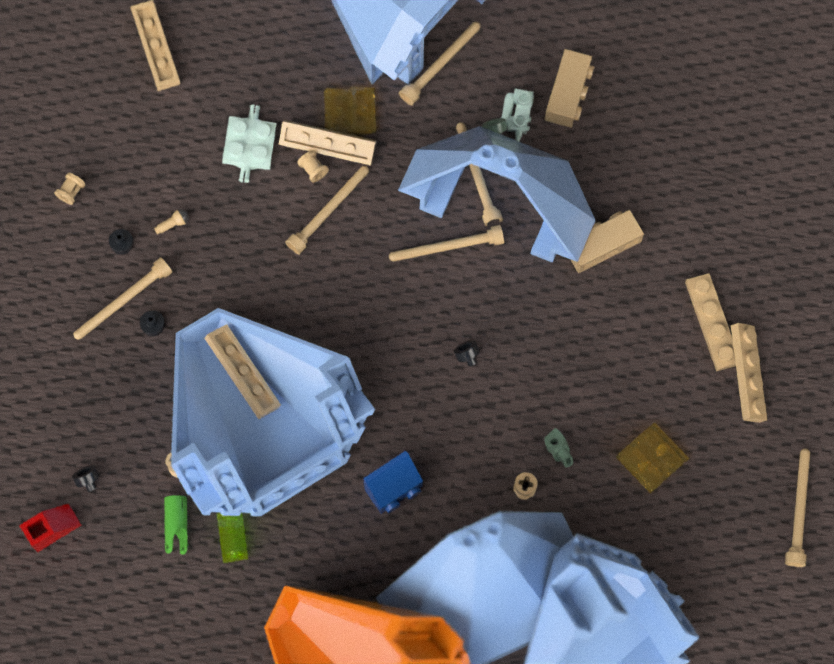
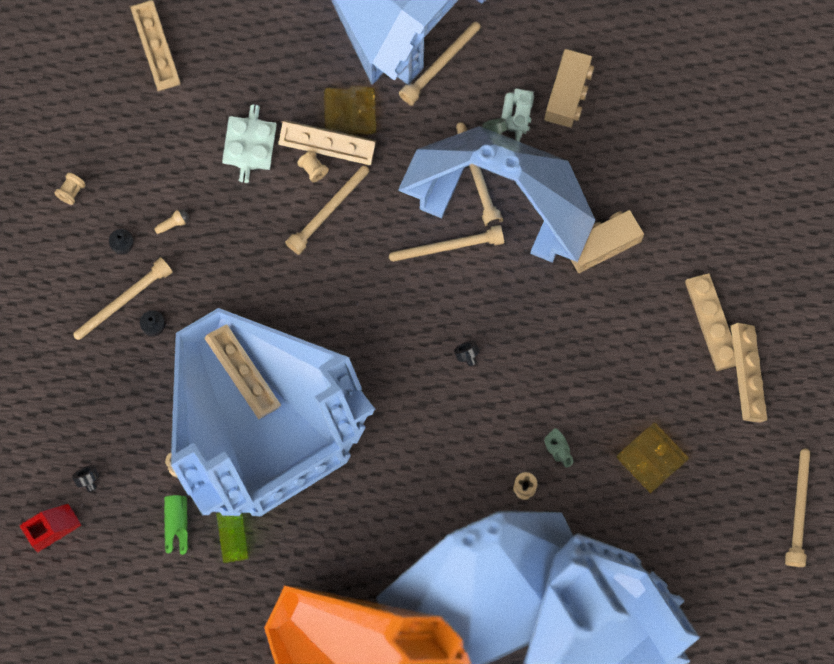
(393, 483): blue slope -> none

